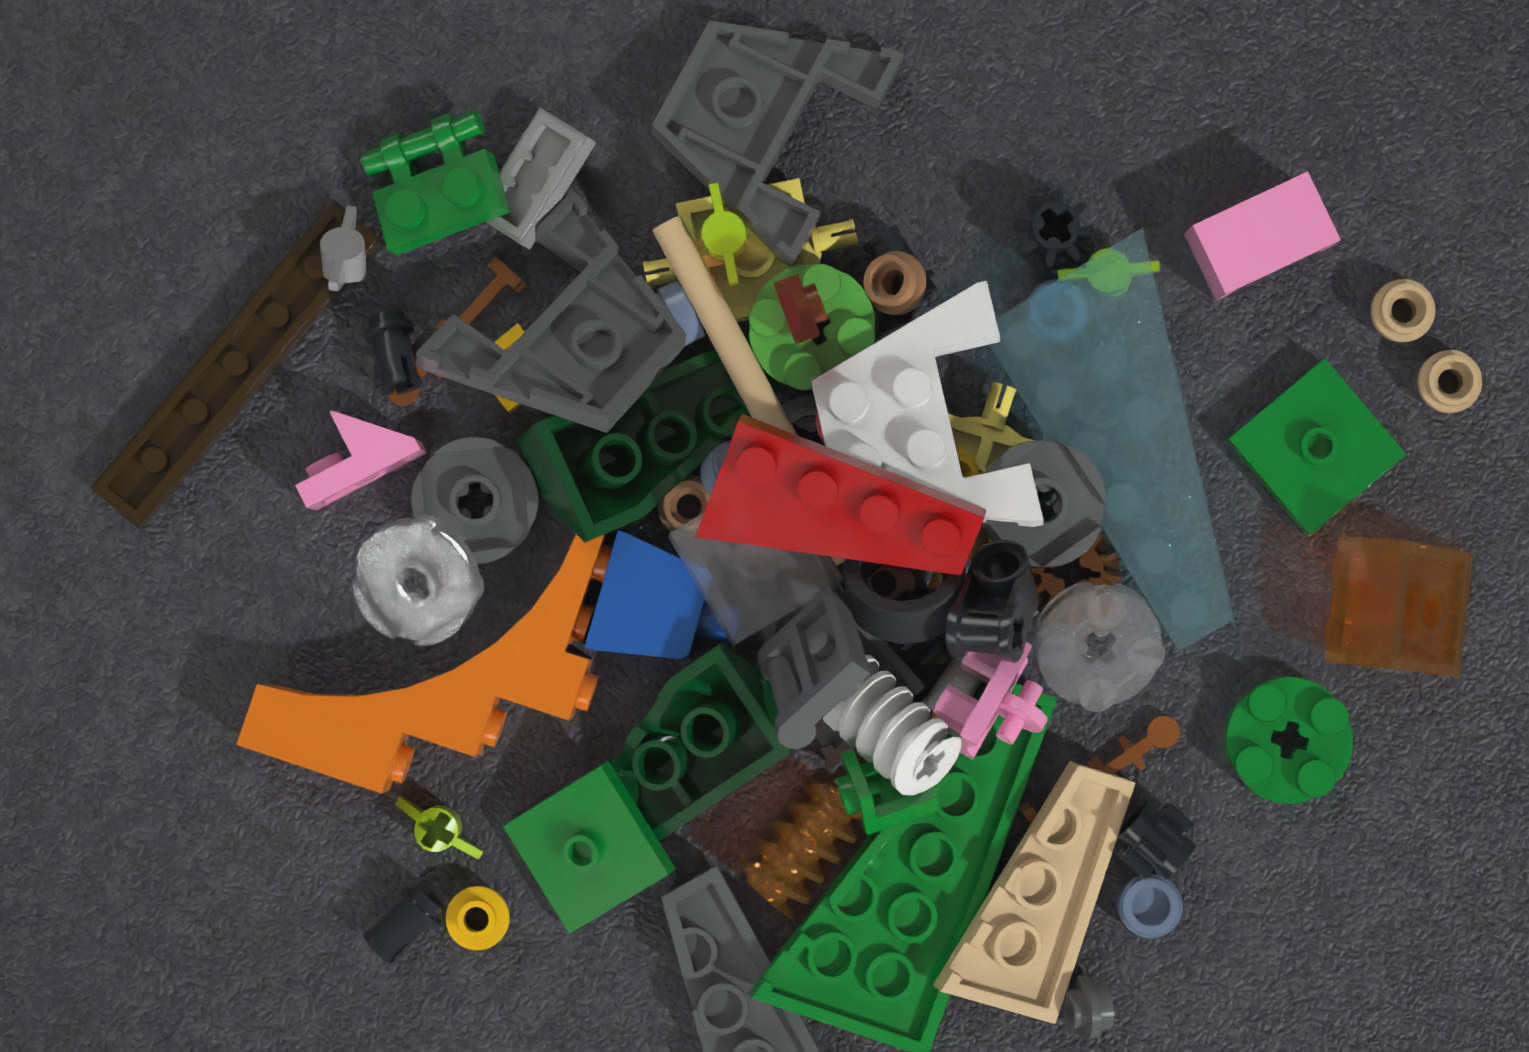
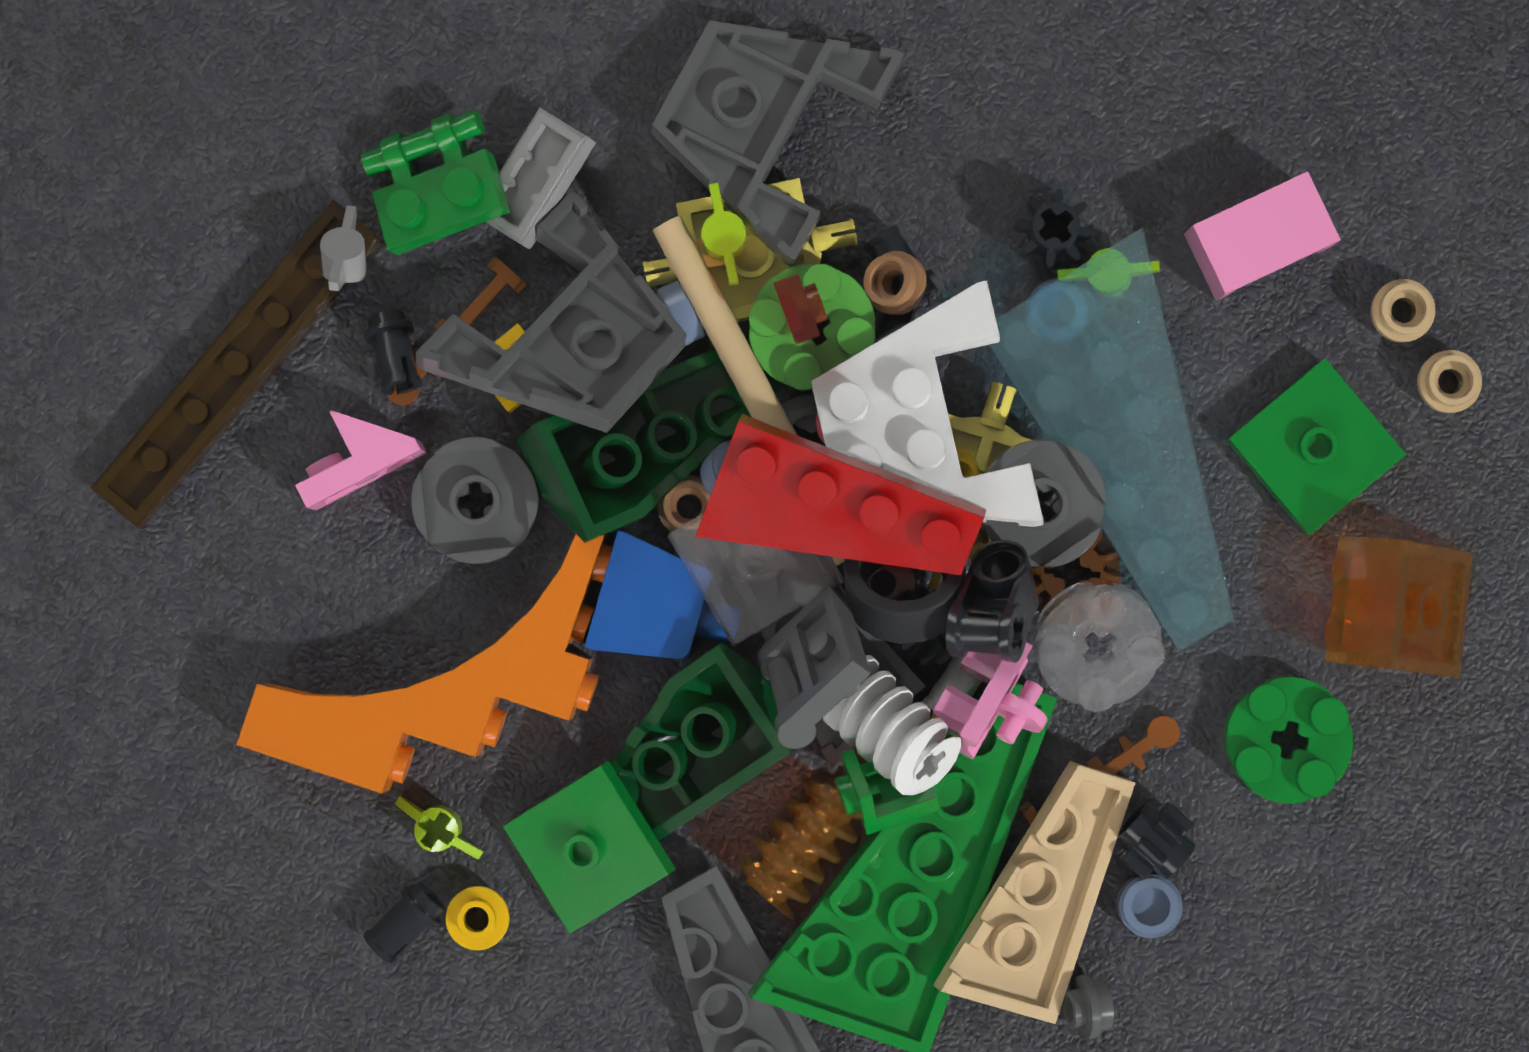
(440, 556): clear plate -> none

